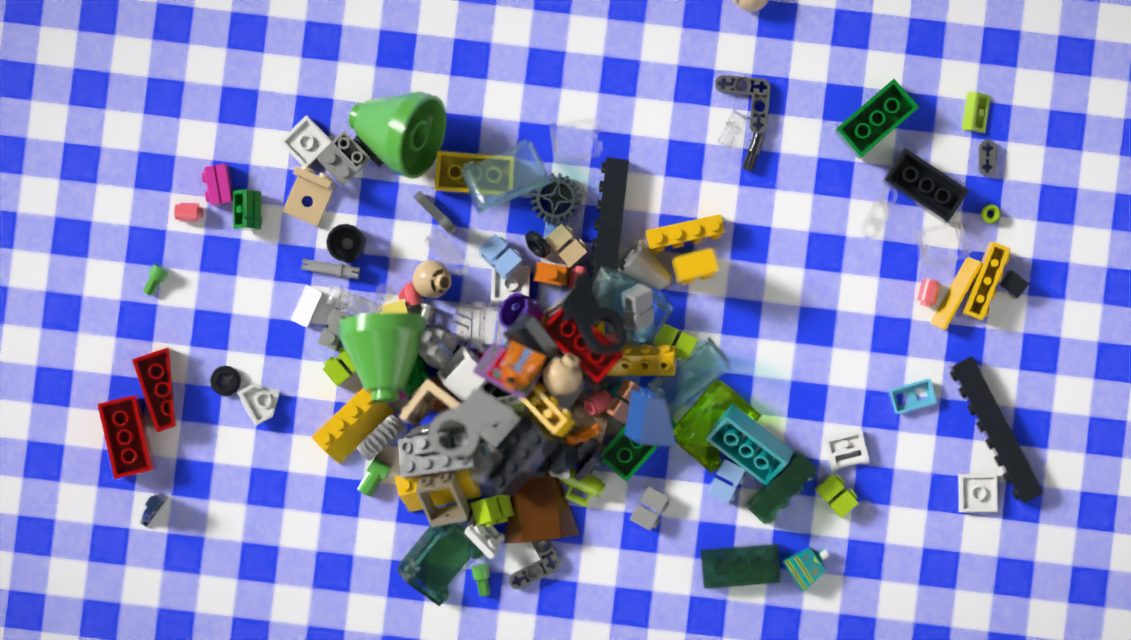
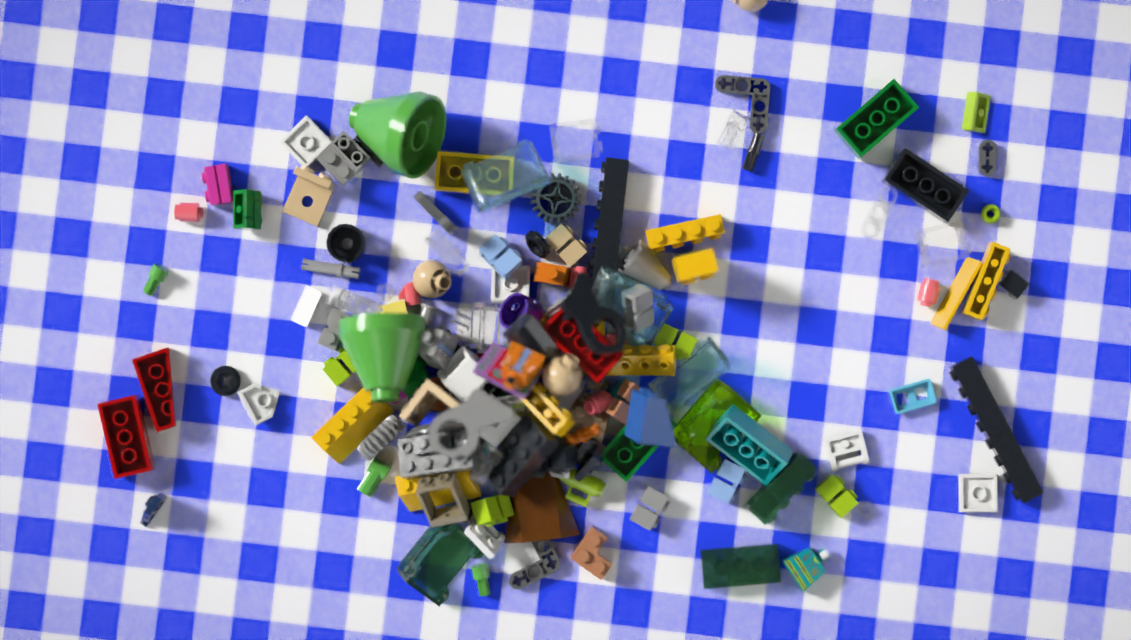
(587, 553): none -> nougat brick

